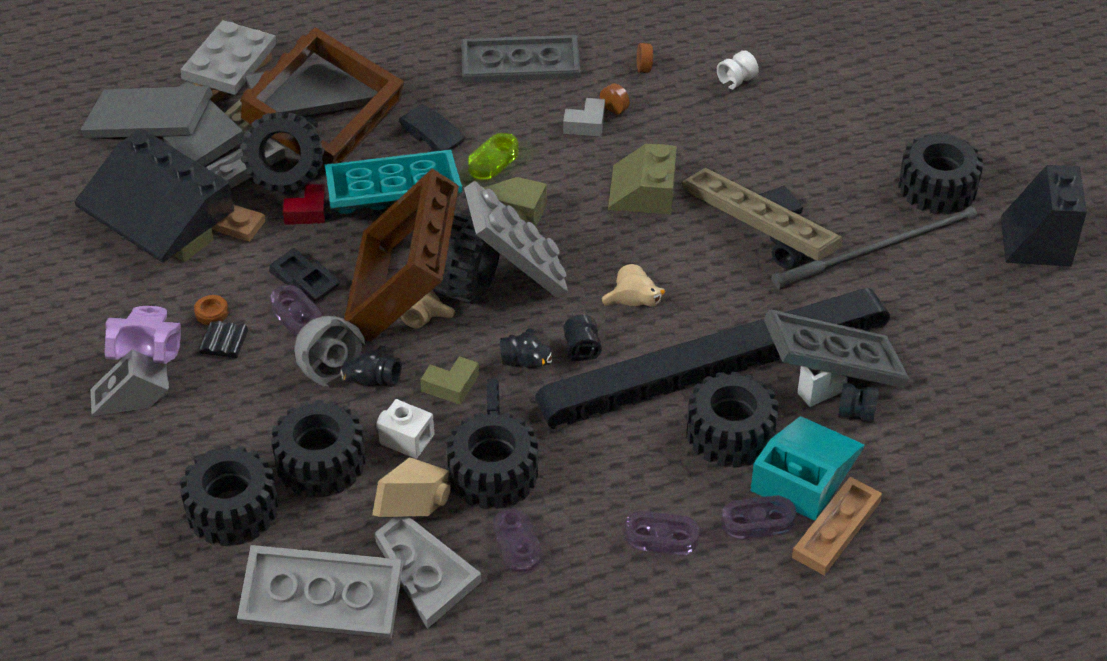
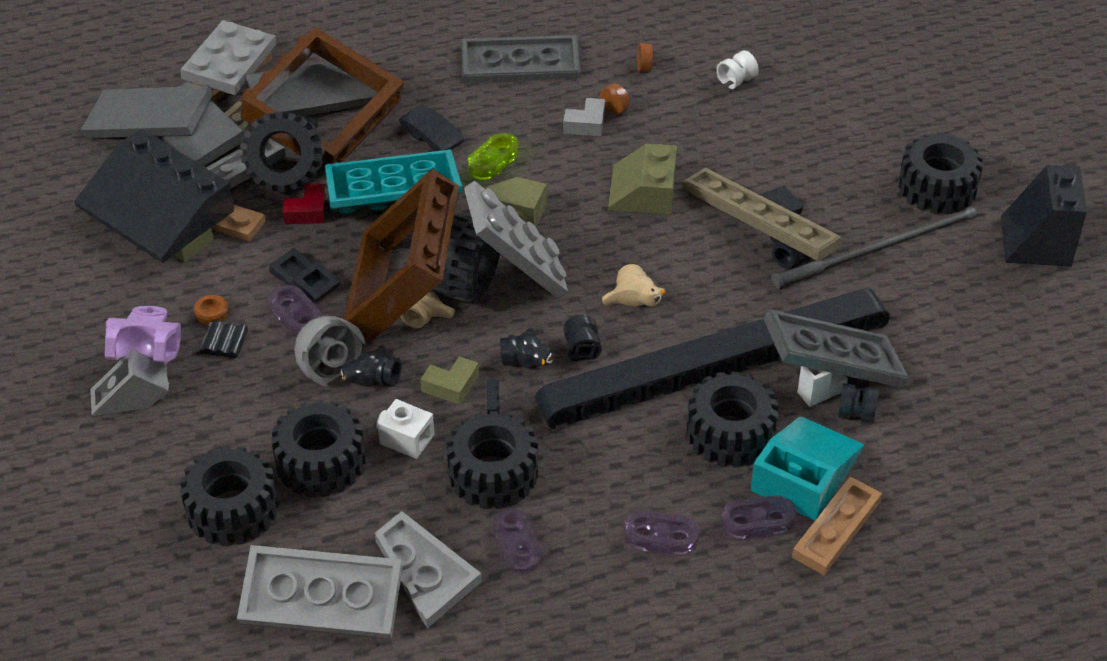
(411, 490): tan slope -> none

